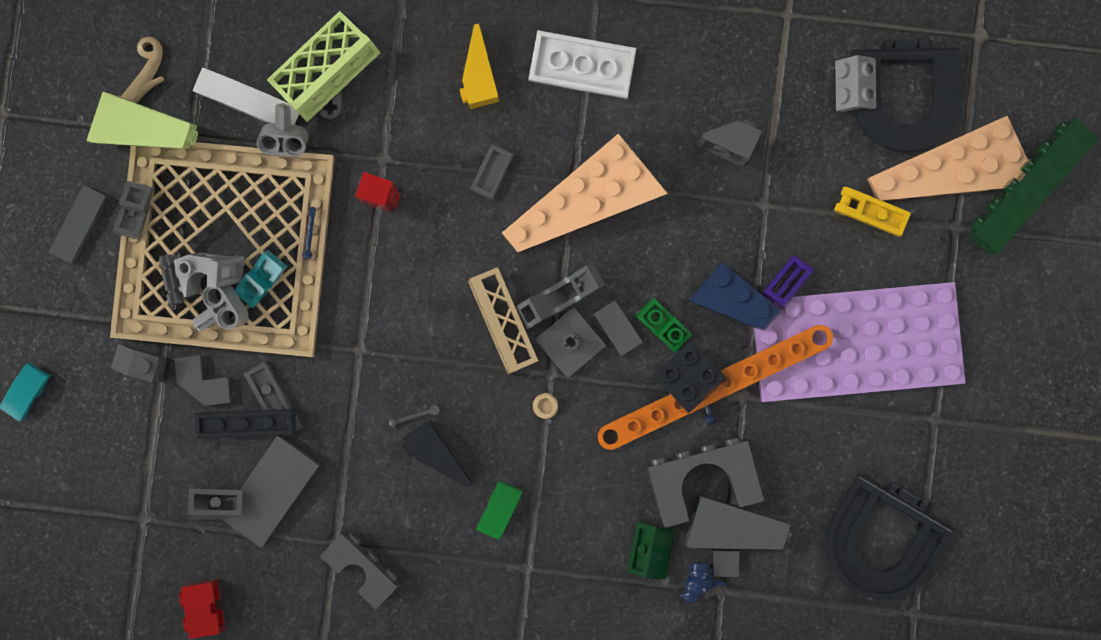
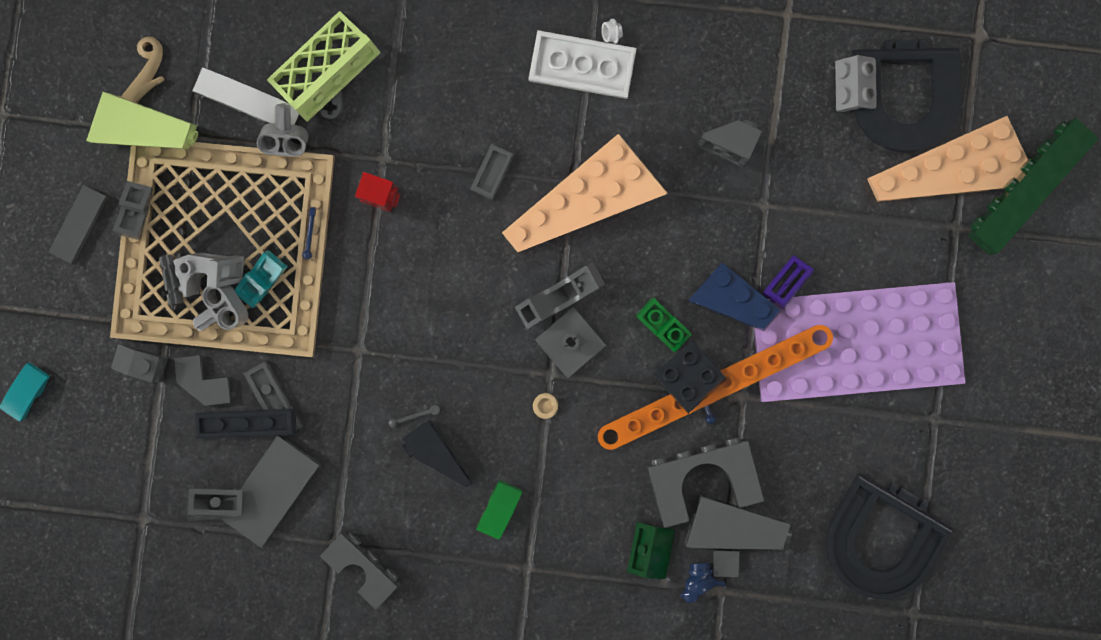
(201, 609): red brick -> none
(477, 77): yellow slope -> none
(493, 323): tan fence -> none
(611, 31): none -> white plate
(618, 328): dark grey tile -> none
(873, 212): yellow plate -> none

